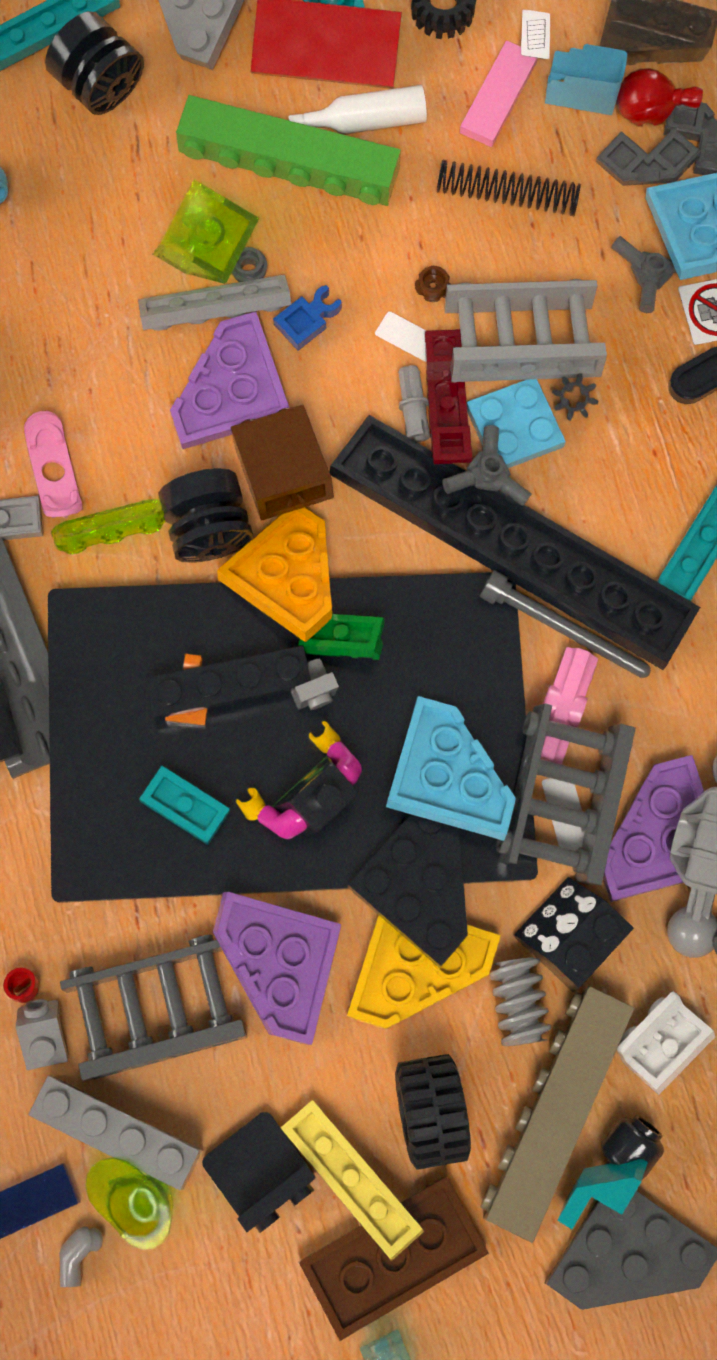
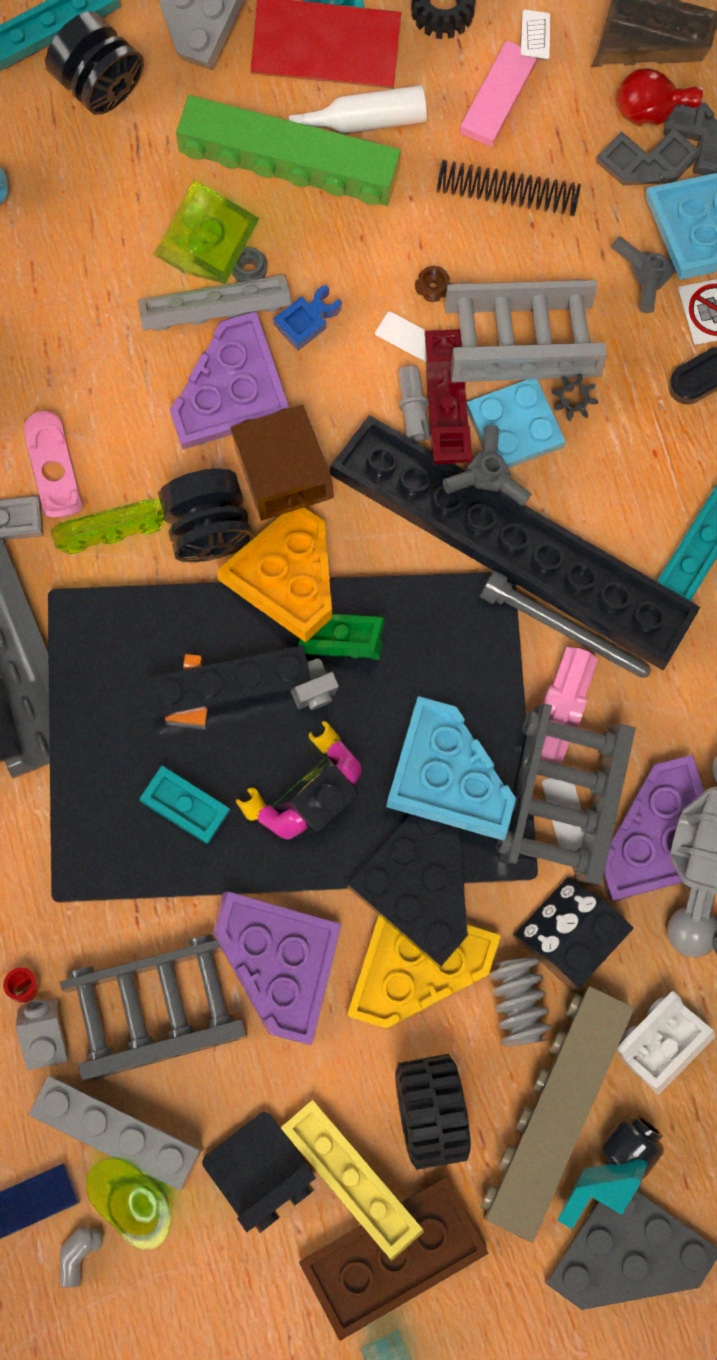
(596, 94): medium azure piece -> none

